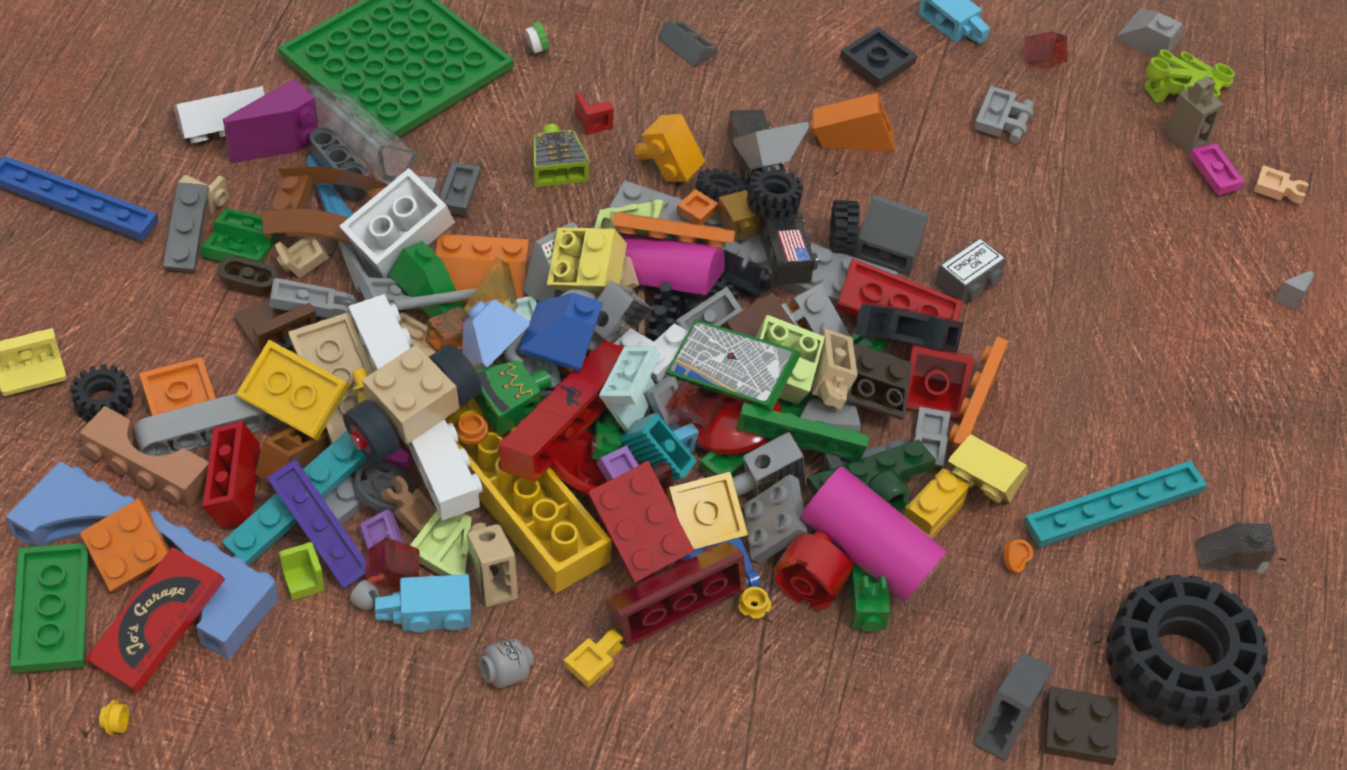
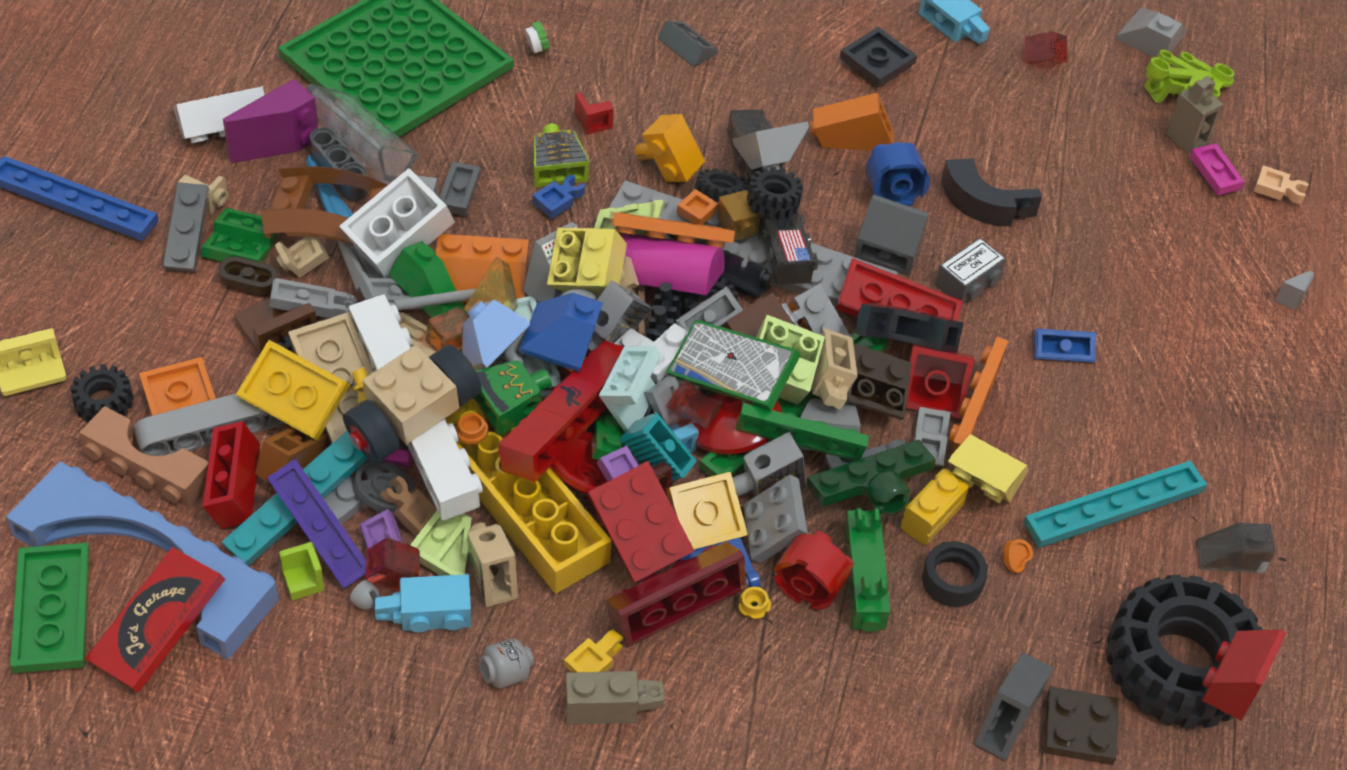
(114, 718): yellow plate -> none
(125, 545): orange plate -> none
(558, 198): none -> blue plate
(609, 697): none -> dark tan hinge
(844, 226): black tyre -> none
(873, 533): dark pink brick -> none
(897, 173): none -> blue brick
(958, 553): none -> black tyre
(982, 201): none -> black arch
(995, 114): light grey plate -> none
(1064, 345): none -> blue slope
(1241, 670): none -> red slope

